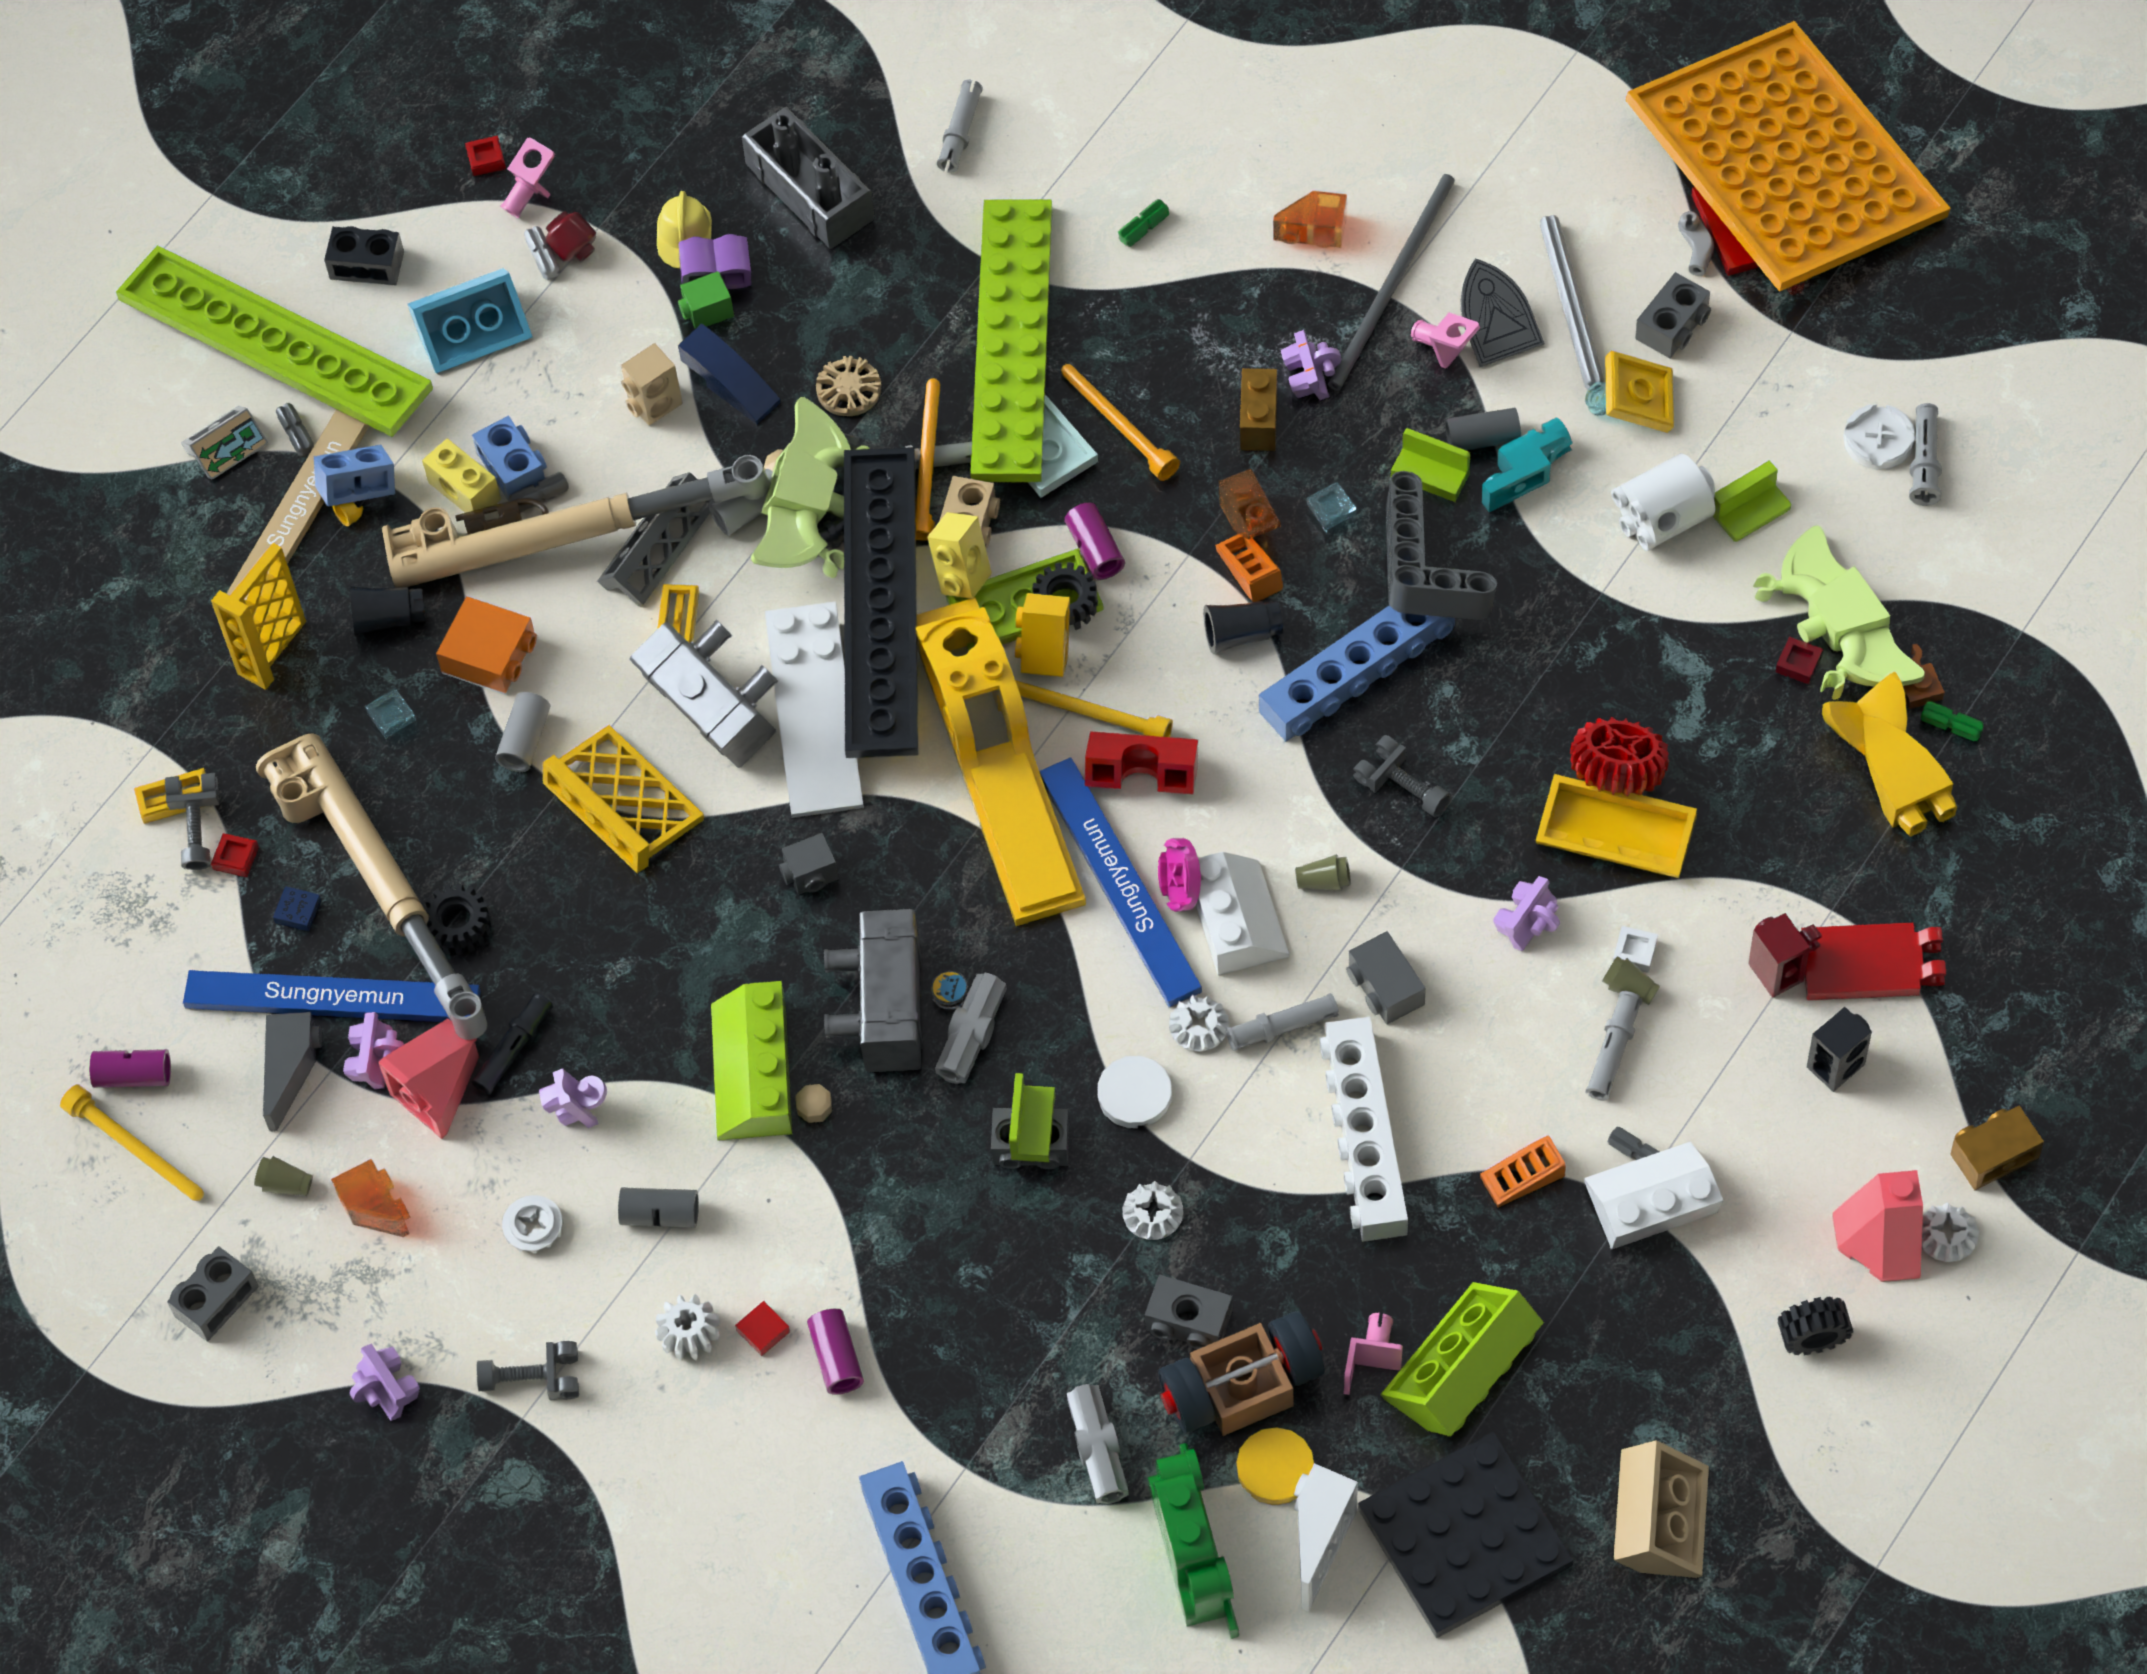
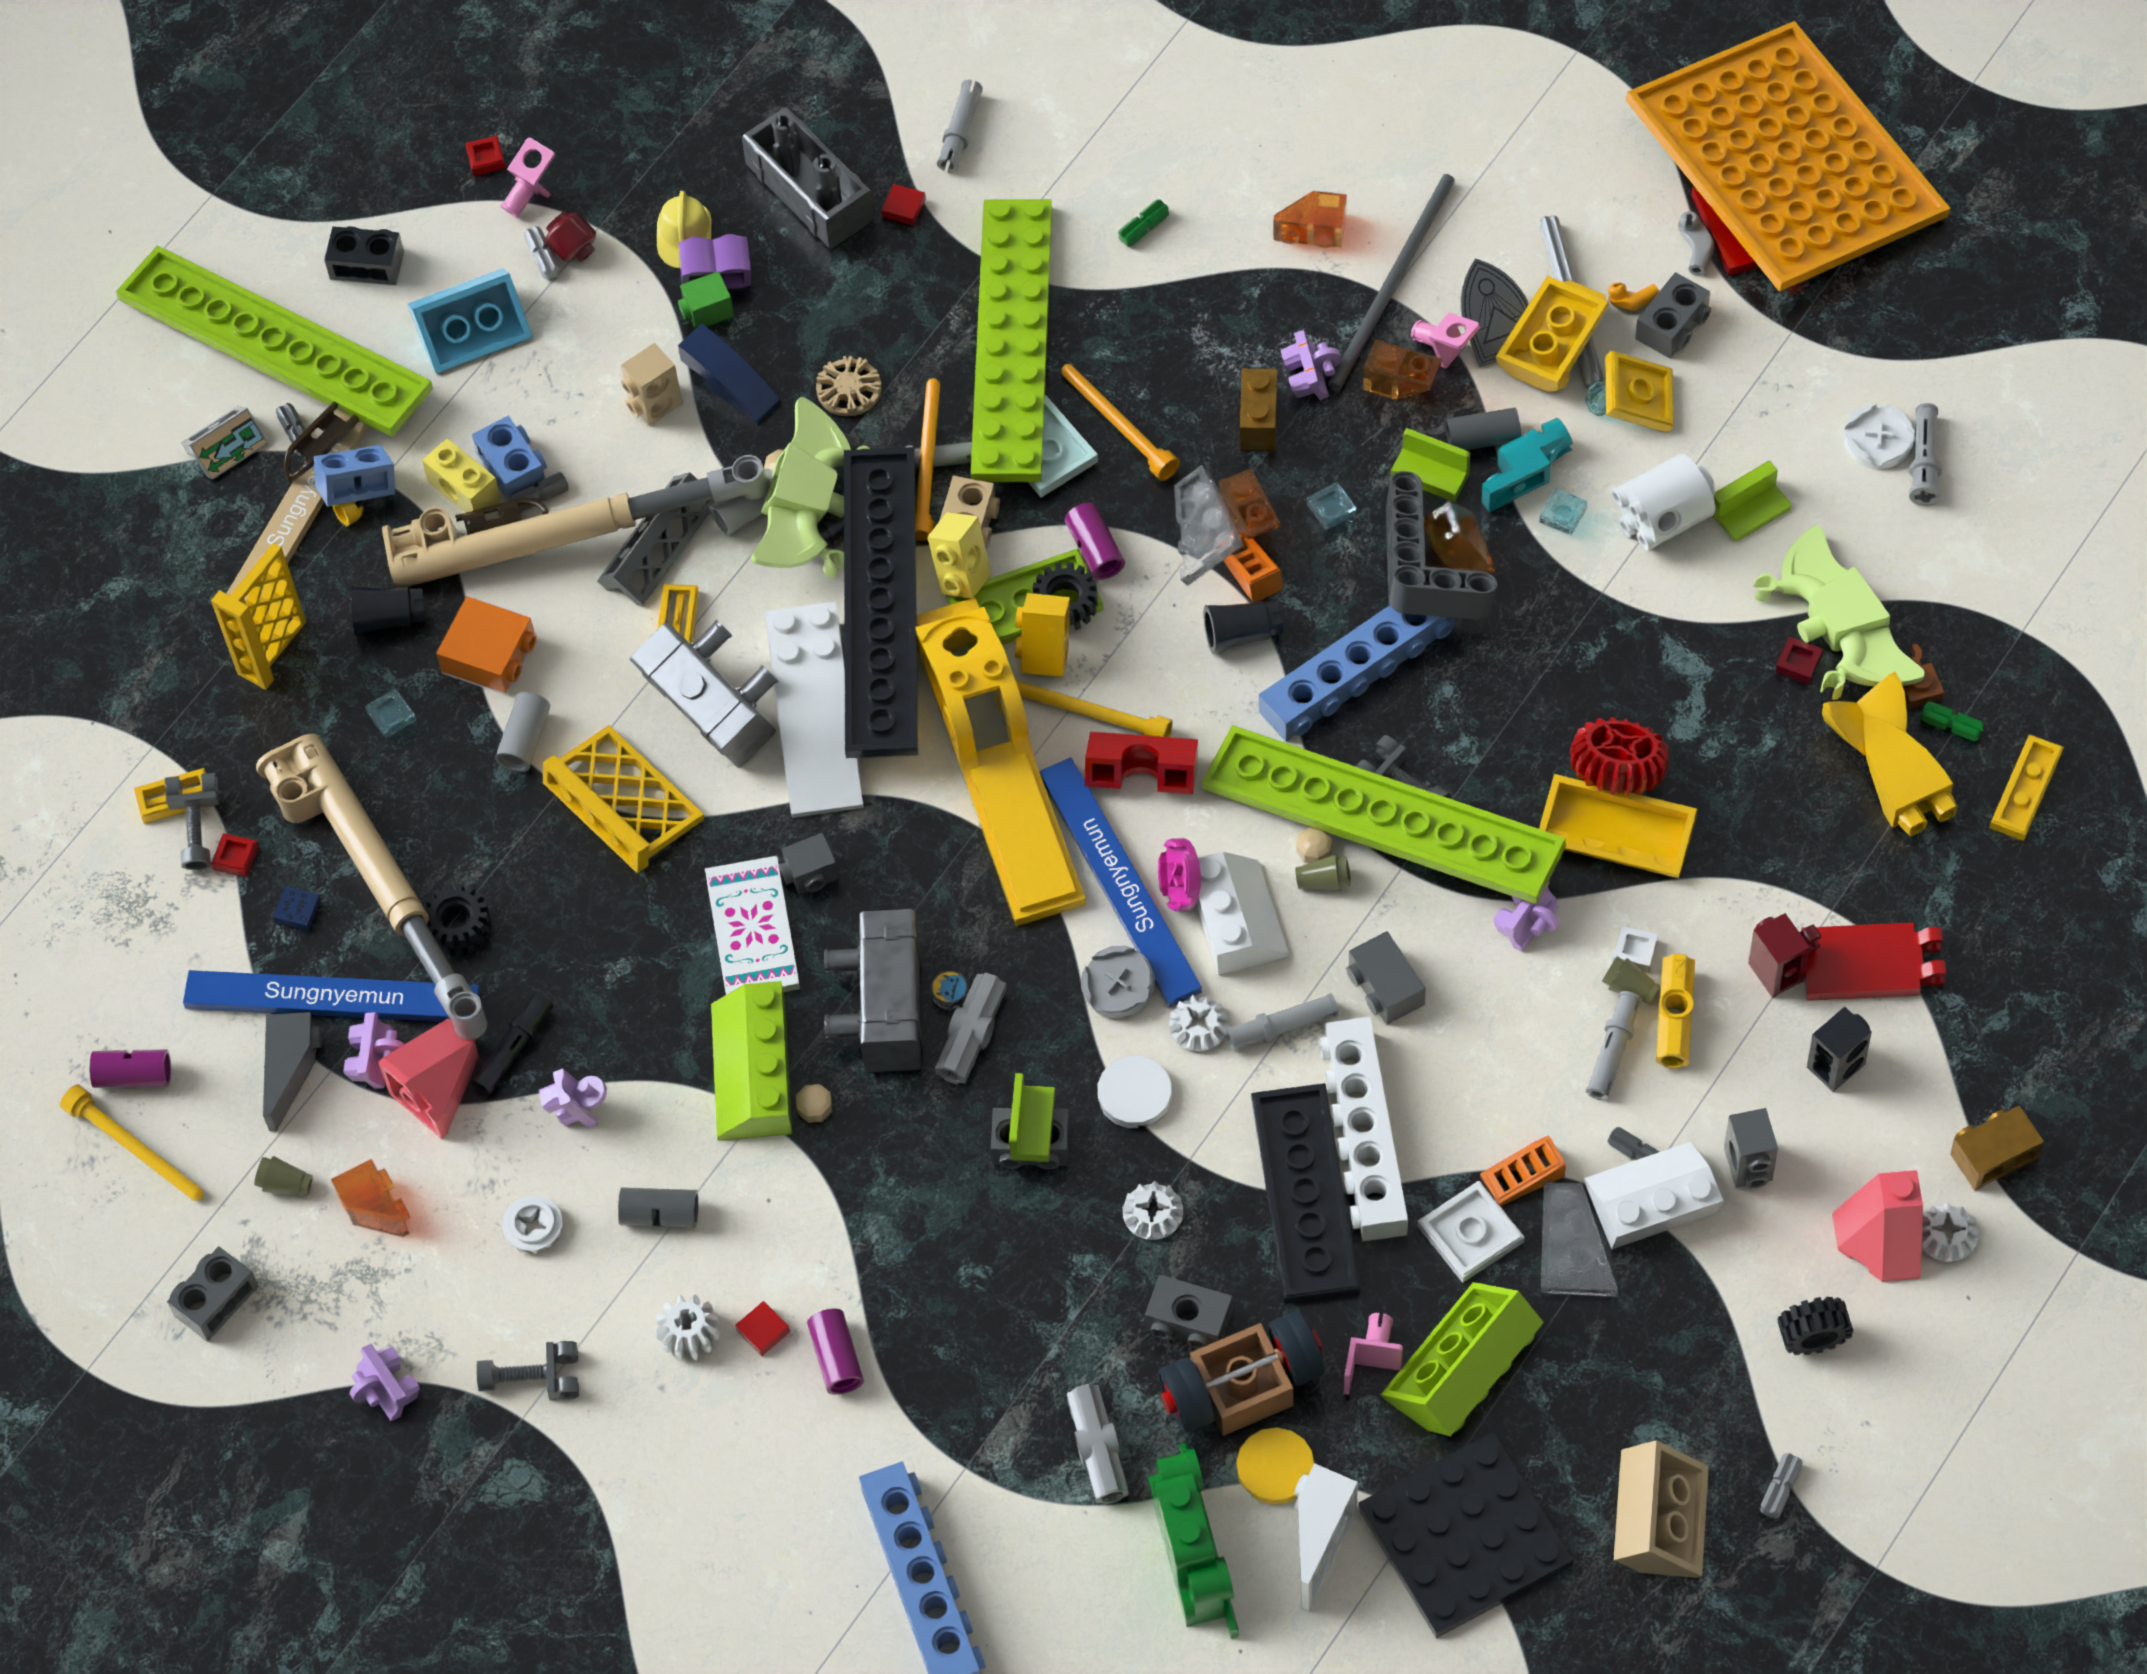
(334, 431): none -> dark brown piece
(752, 924): none -> white tile
(903, 204): none -> red tile
(1118, 982): none -> light grey tile
(1205, 525): none -> clear wing
(1305, 1193): none -> black tile
(1313, 845): none -> tan tile
(1384, 814): none -> lime plate
(1398, 371): none -> clear orange slope
(1458, 539): none -> clear orange slope
(1470, 1231): none -> white tile
(1552, 334): none -> yellow slope
(1563, 511): none -> clear light blue plate
(1571, 1245): none -> clear wing
(1629, 300): none -> light orange arm
(1675, 1029): none -> yellow piece
(1751, 1148): none -> dark grey brick
(1781, 1485): none -> light grey piece
(2026, 787): none -> yellow tile

